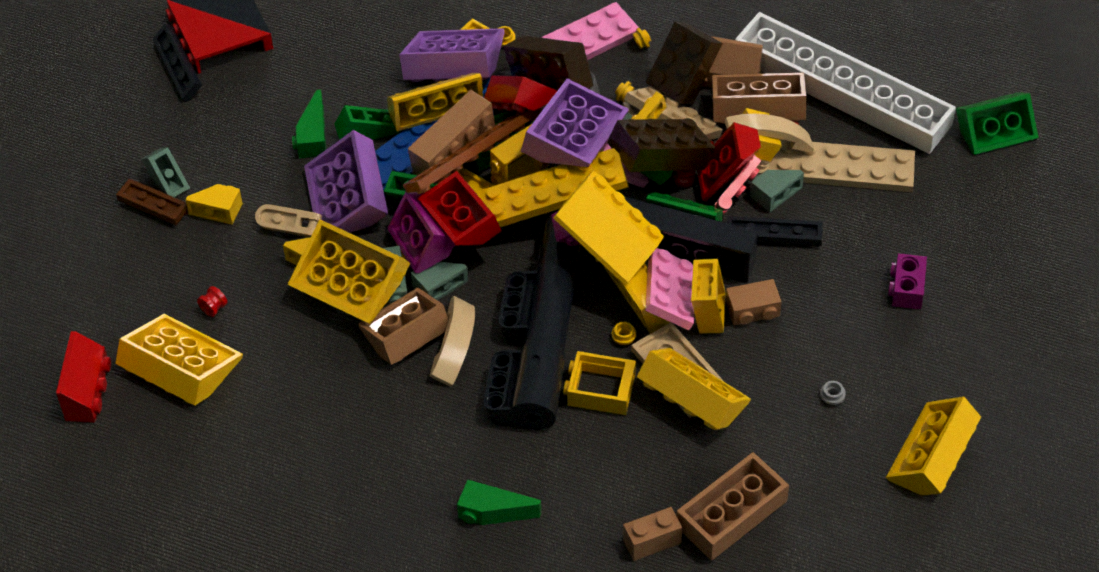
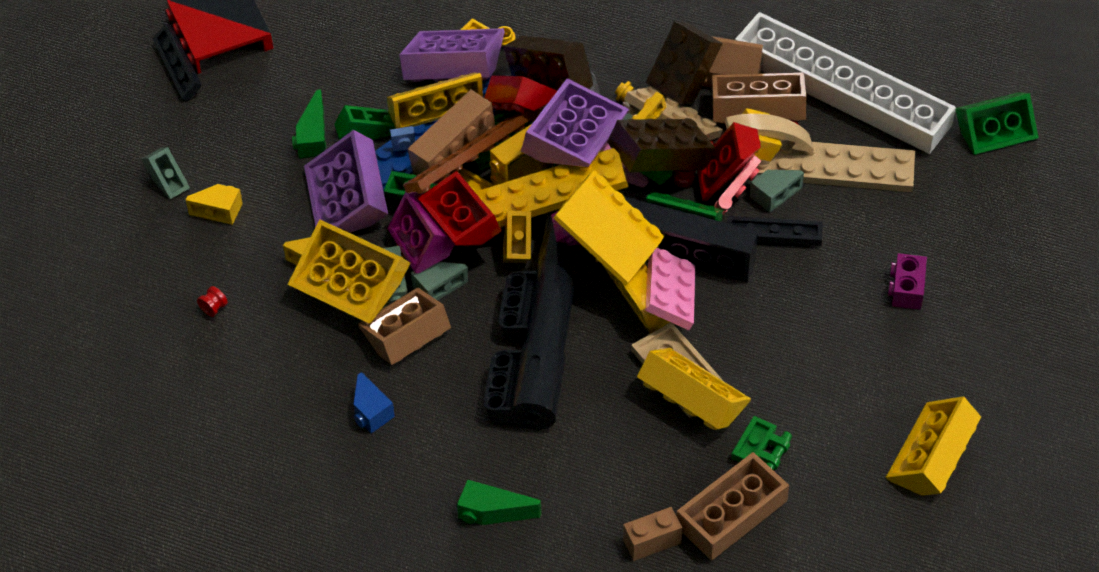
(82, 379): red slope -> none
(152, 201): reddish brown plate -> none
(177, 358): yellow slope -> none
(286, 219): tan plate -> none
(371, 405): none -> blue slope
(402, 138): none -> medium blue plate
(455, 342): tan slope -> none
(517, 237): none -> yellow slope
(598, 30): bright pink plate -> none
(606, 366): yellow window -> none
(623, 328): yellow plate -> none
(641, 38): yellow plate -> none
(708, 296): yellow window -> none
(753, 302): medium nougat brick -> none
(756, 439): none -> green plate
(832, 387): light grey plate -> none

